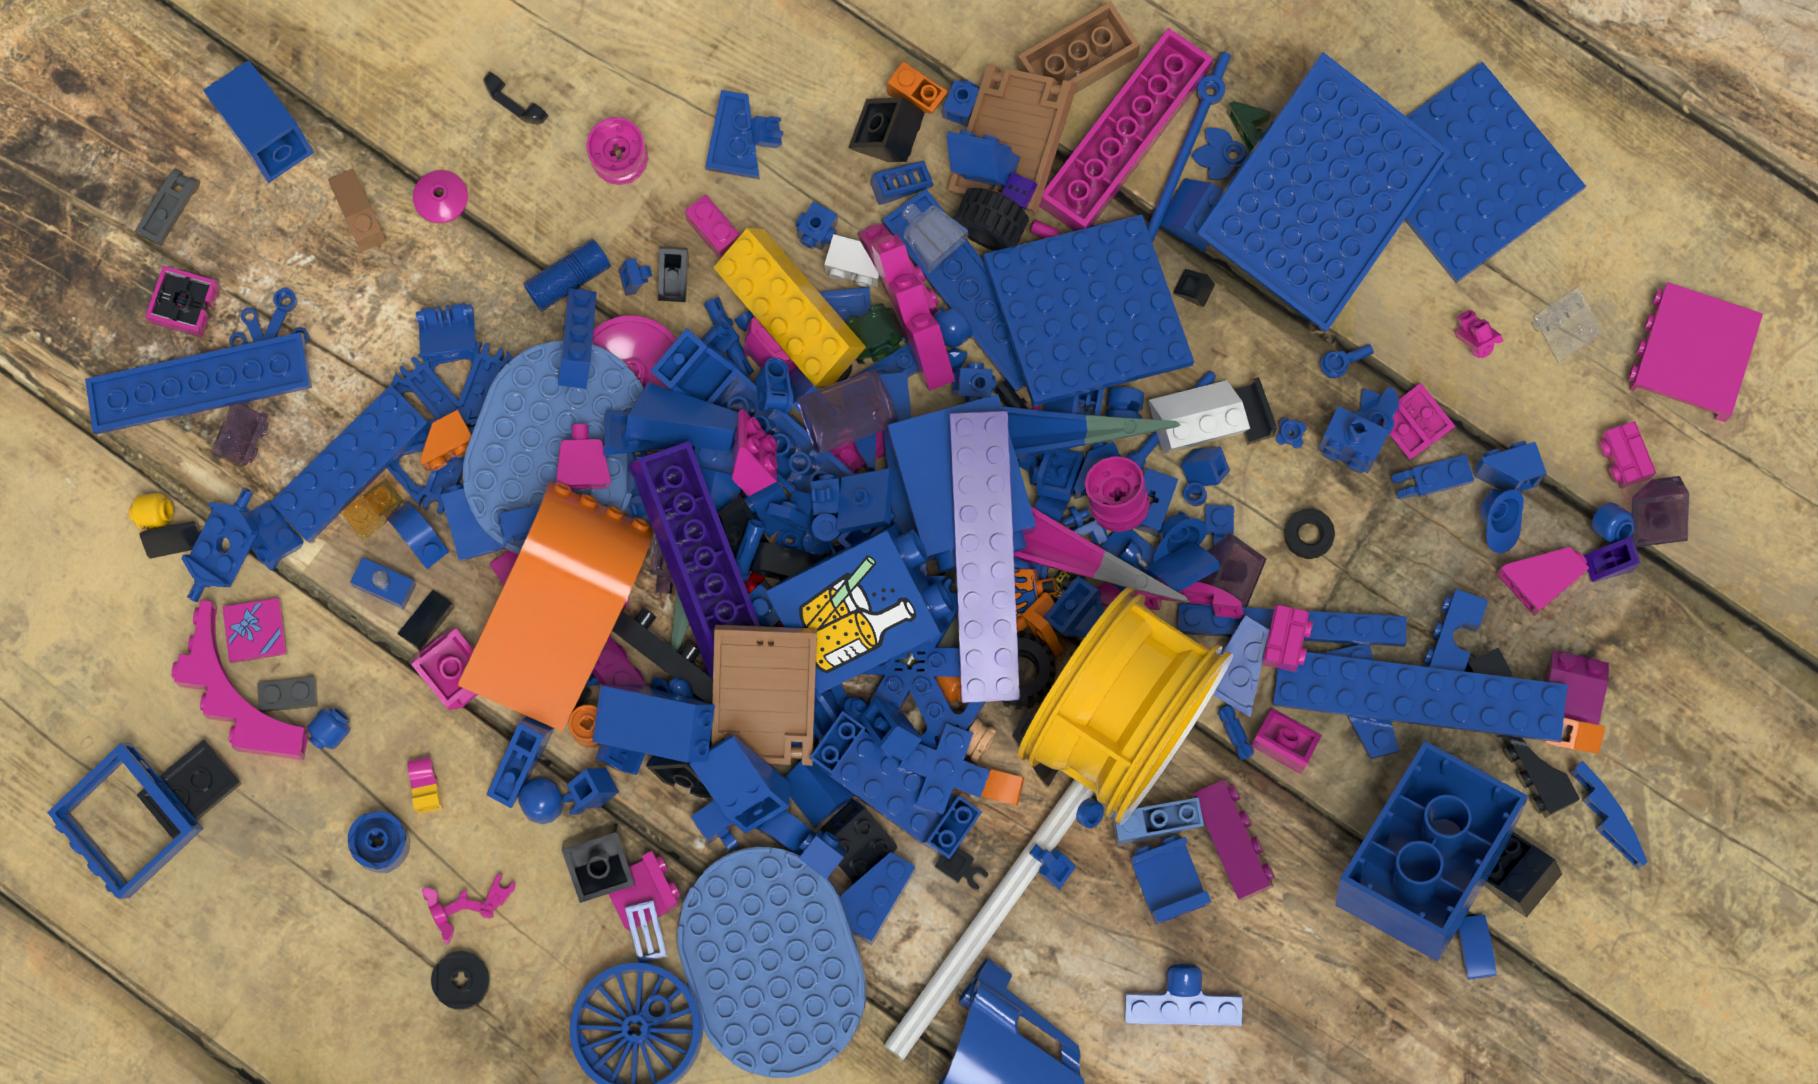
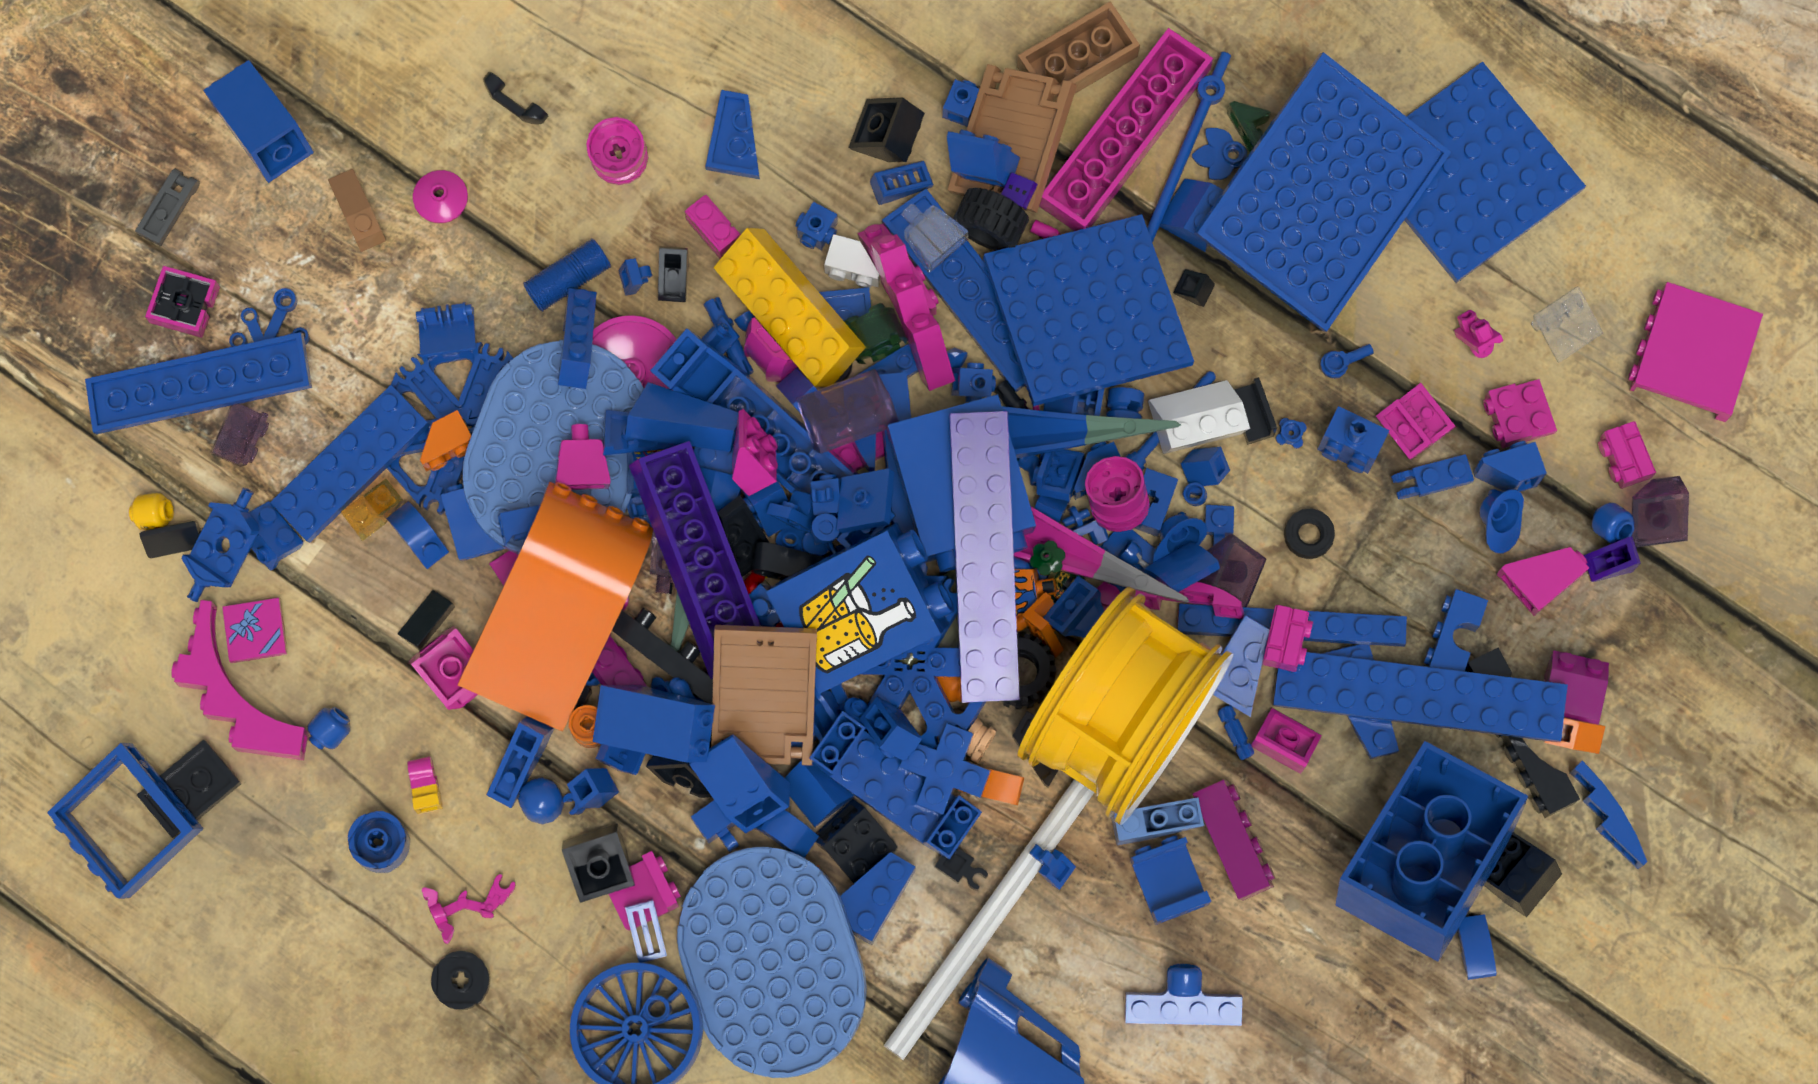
(287, 694): dark grey plate -> none
(383, 583): blue piece -> none
(749, 546): blue pin -> none
(766, 131): blue tile -> none
(774, 386): blue piece -> none
(822, 852): blue brick -> none
(915, 88): orange slope -> none
(953, 327): blue hair -> none
(1052, 563): none -> dark green plant
(1090, 813): blue tile -> none
(1379, 408): blue plate -> none
(1519, 413): none -> dark pink plate

